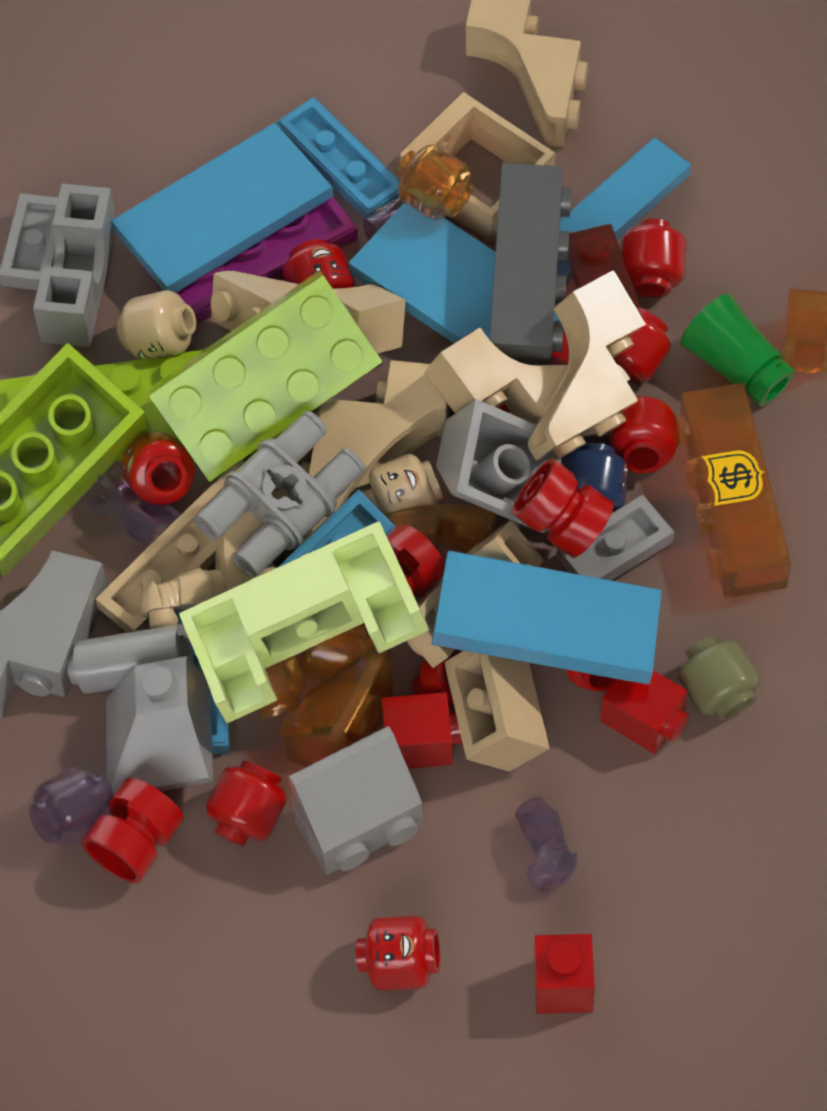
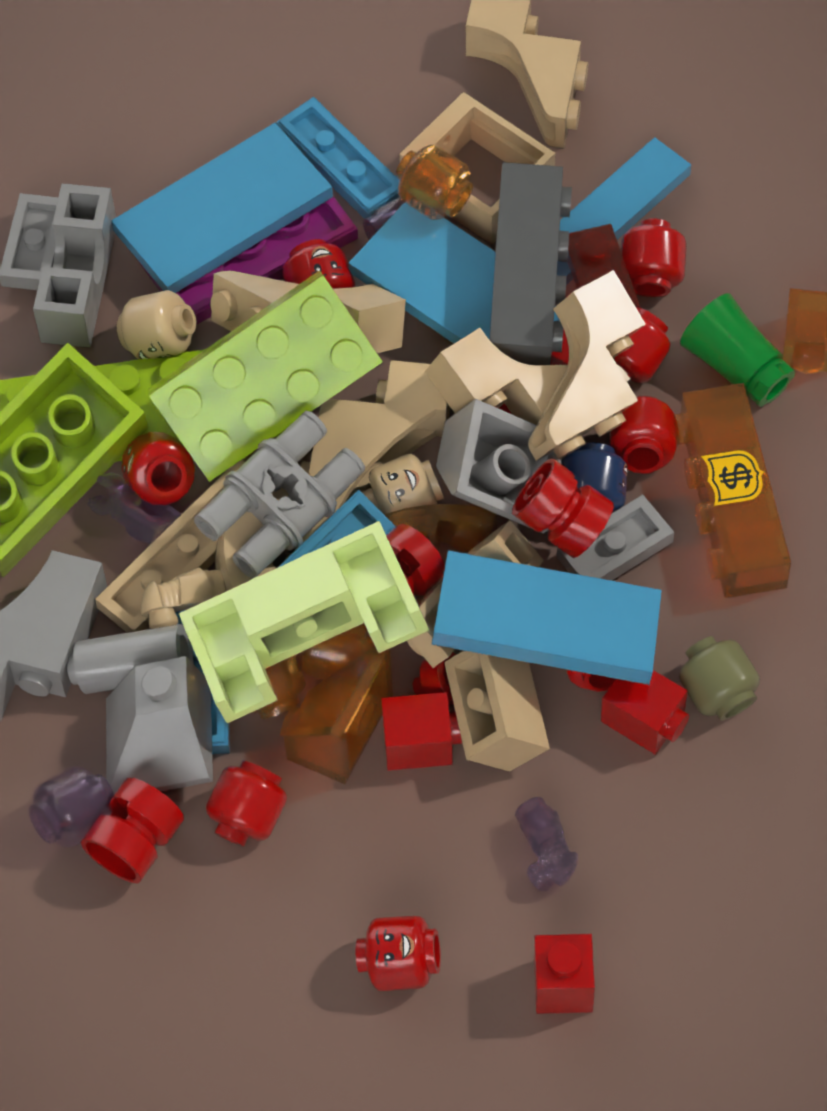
(356, 802): light grey slope -> none

